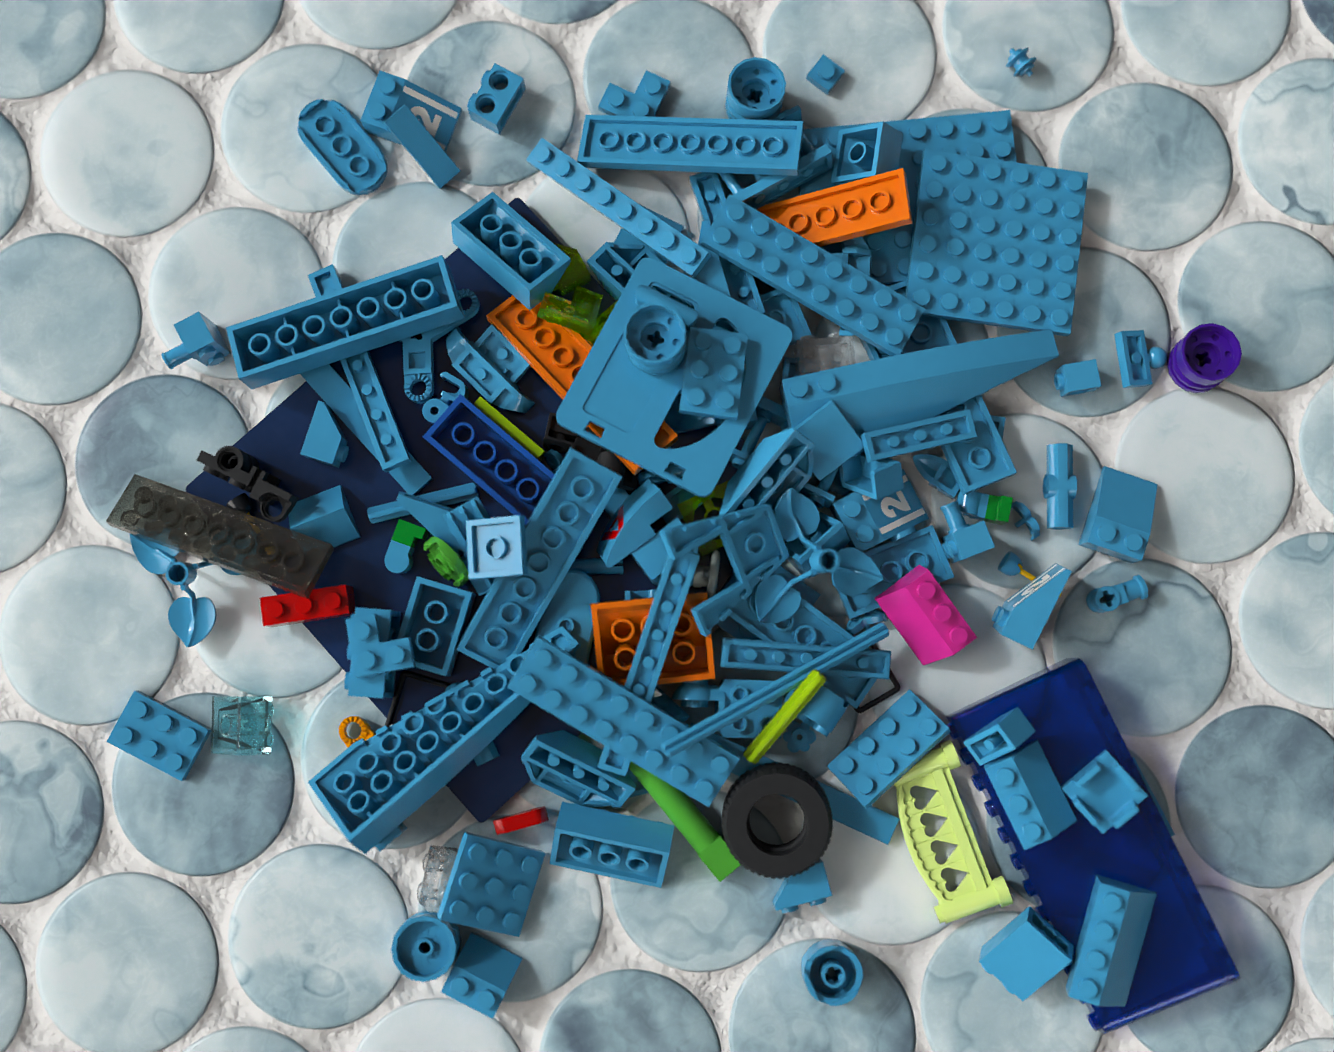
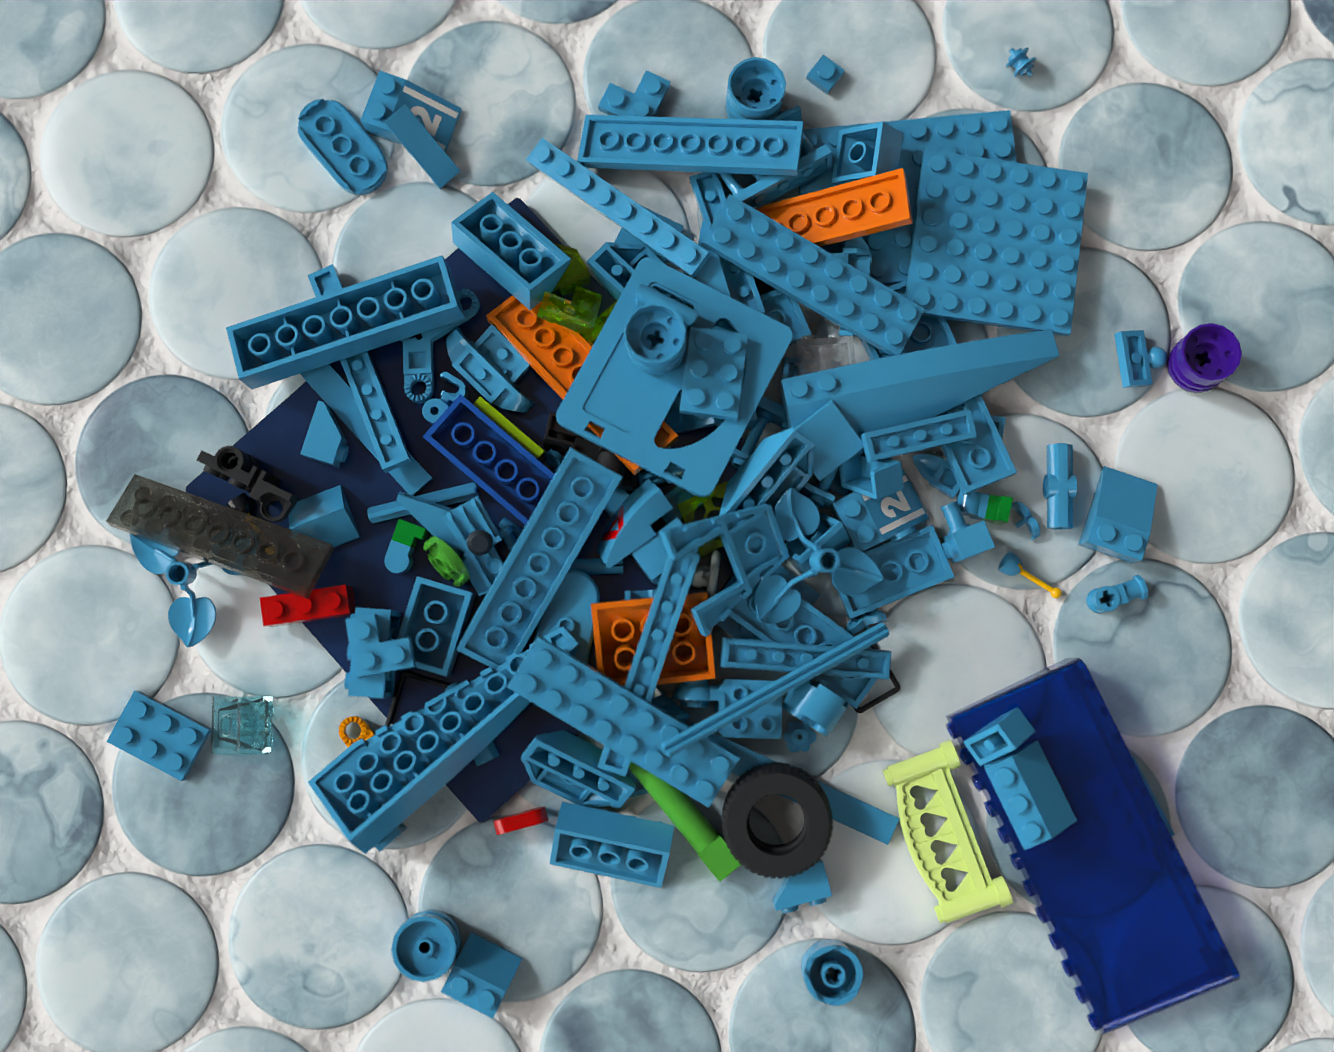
(199, 341): dark azure brick -> none
(437, 870): clear brick -> none
(491, 884): dark azure plate -> none
(496, 547): plate -> none
(503, 100): dark azure brick -> none
(784, 716): lime axle -> none
(888, 749): dark azure plate -> none
(925, 616): dark pink slope -> none
(1026, 954): dark azure brick -> none
(1028, 609): dark azure slope -> none
(1077, 378): dark azure brick -> none
(1105, 792): dark azure panel -> none
(1110, 942): dark azure slope -> none

